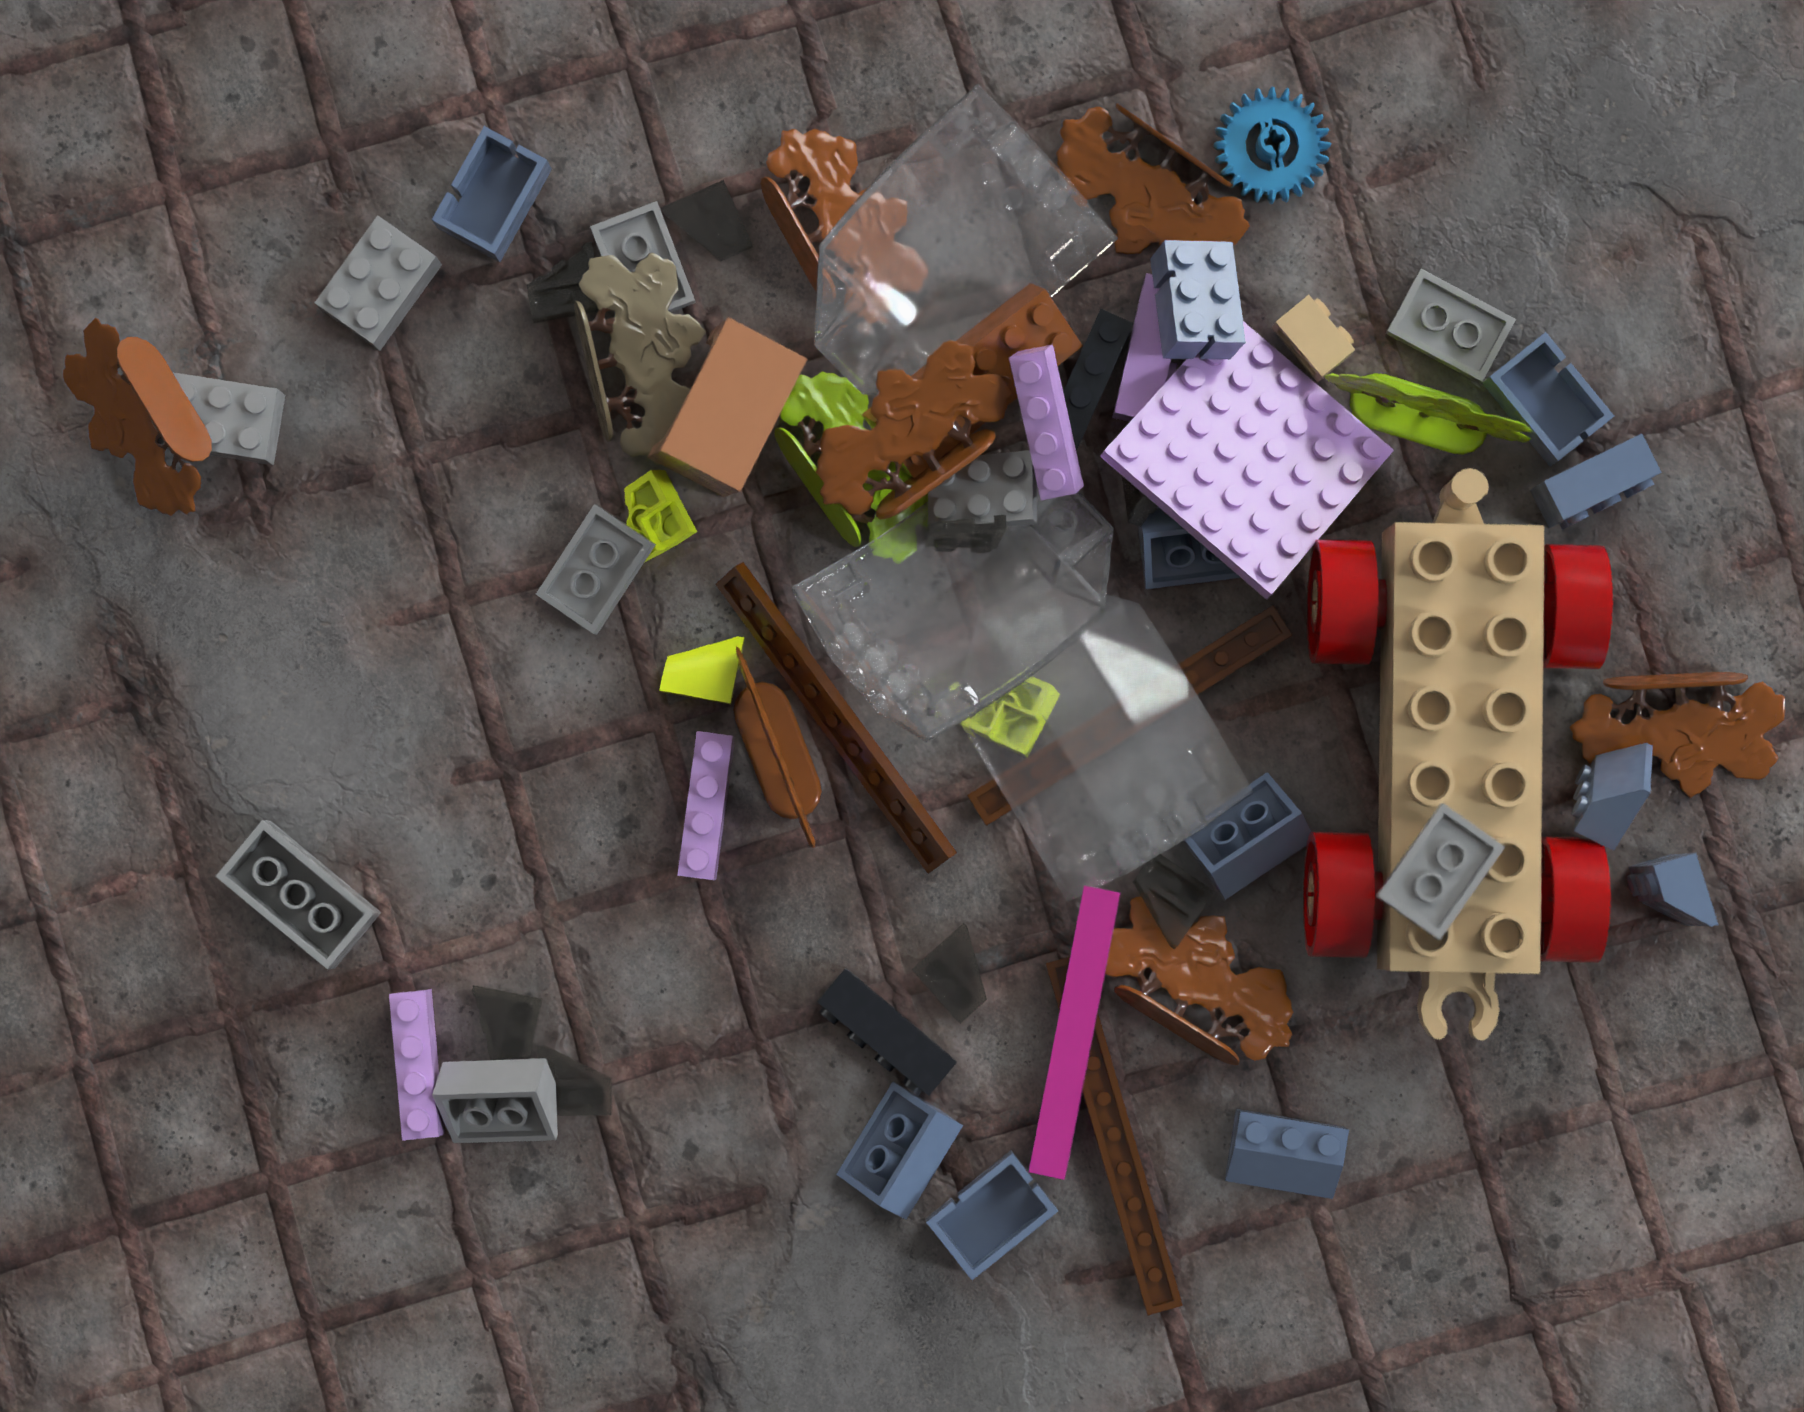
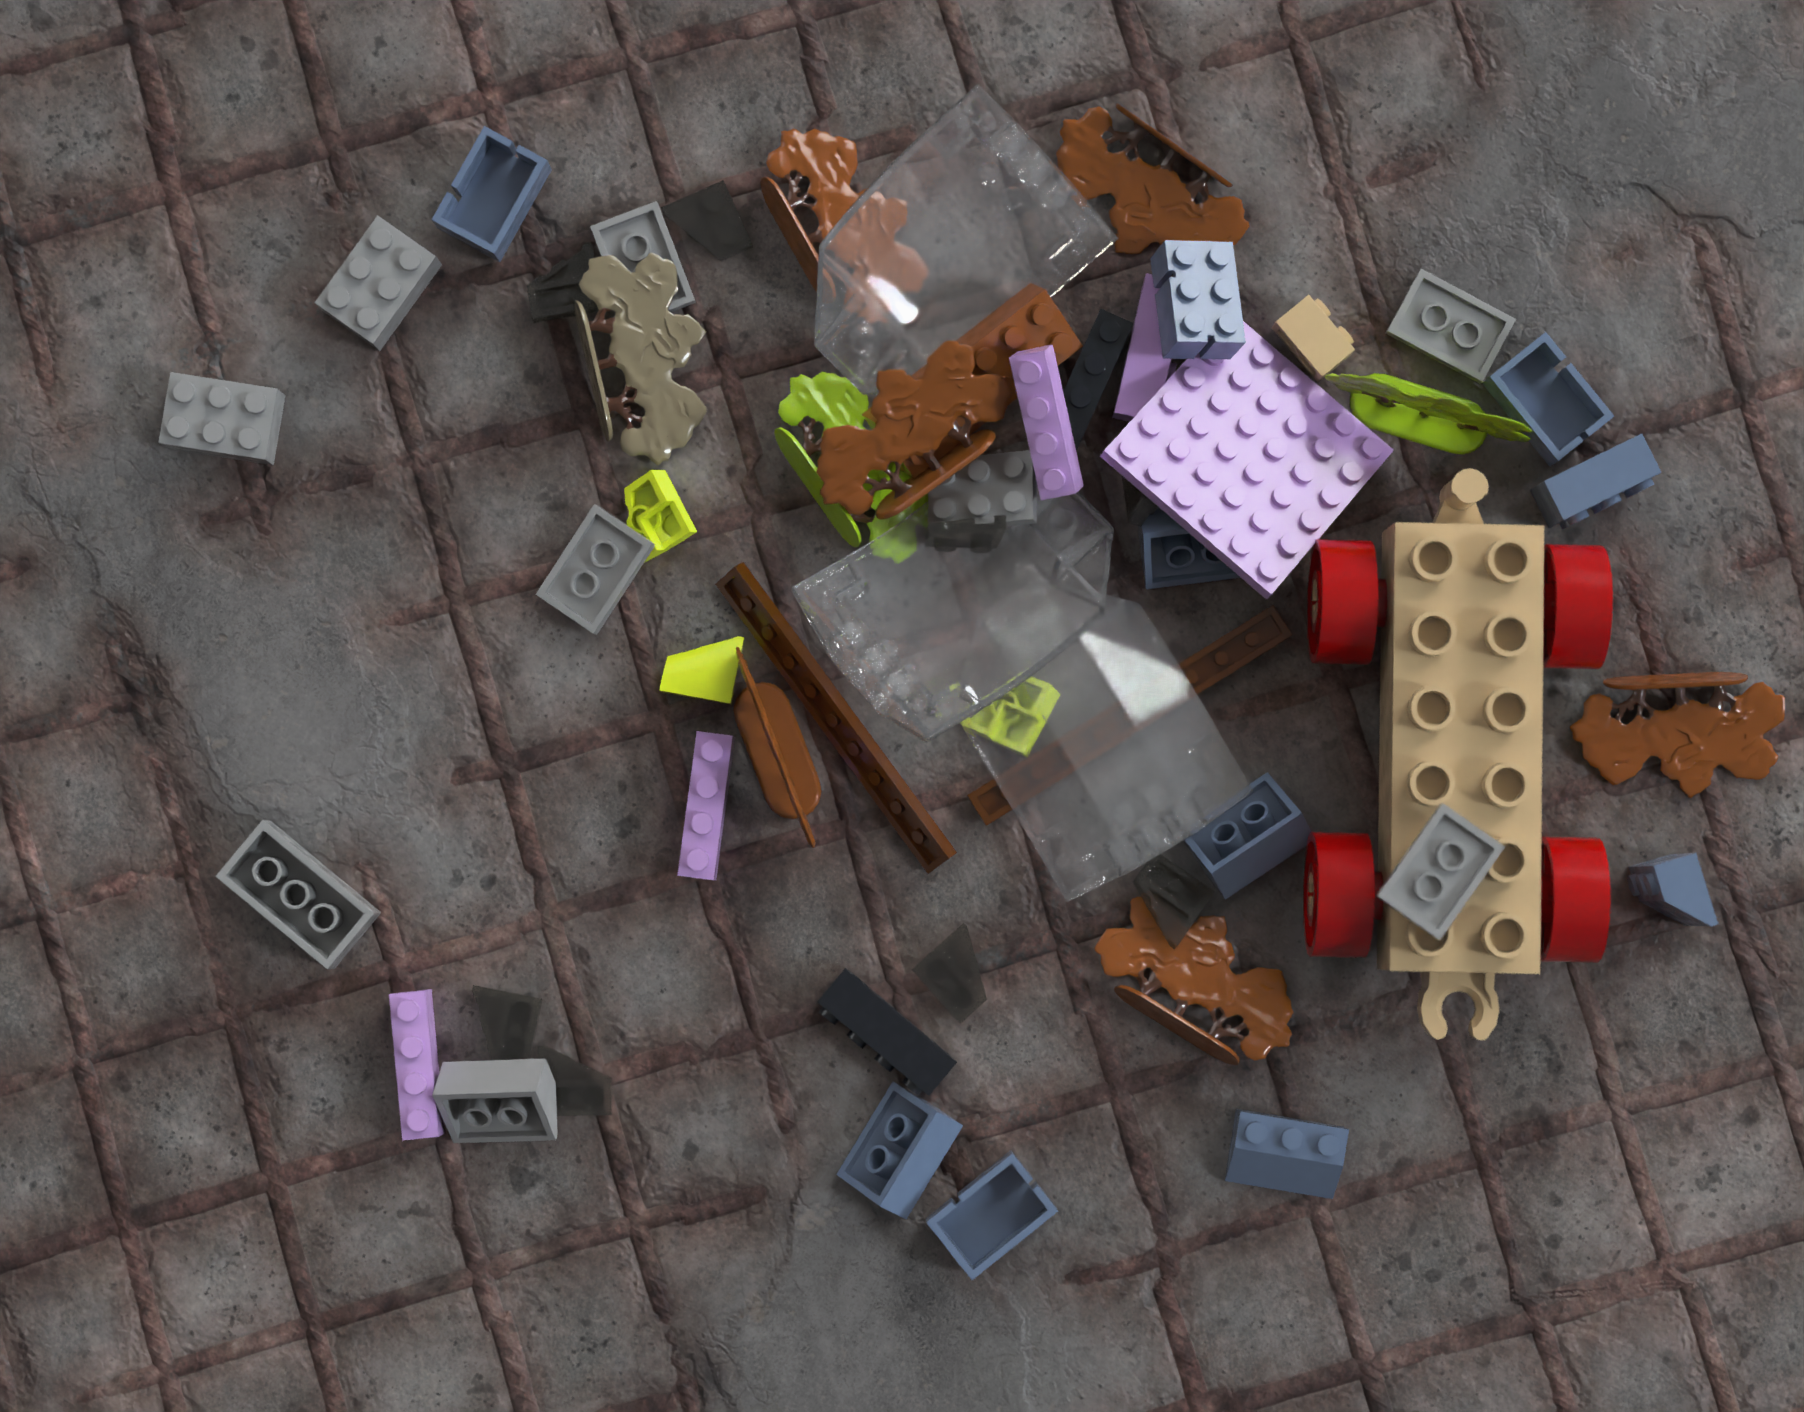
(125, 412): dark orange plant -> none
(729, 408): nougat piece -> none
(1074, 1032): dark pink tile -> none
(1123, 1167): reddish brown plate -> none
(1263, 112): dark azure gear -> none
(1612, 793): sand blue slope -> none

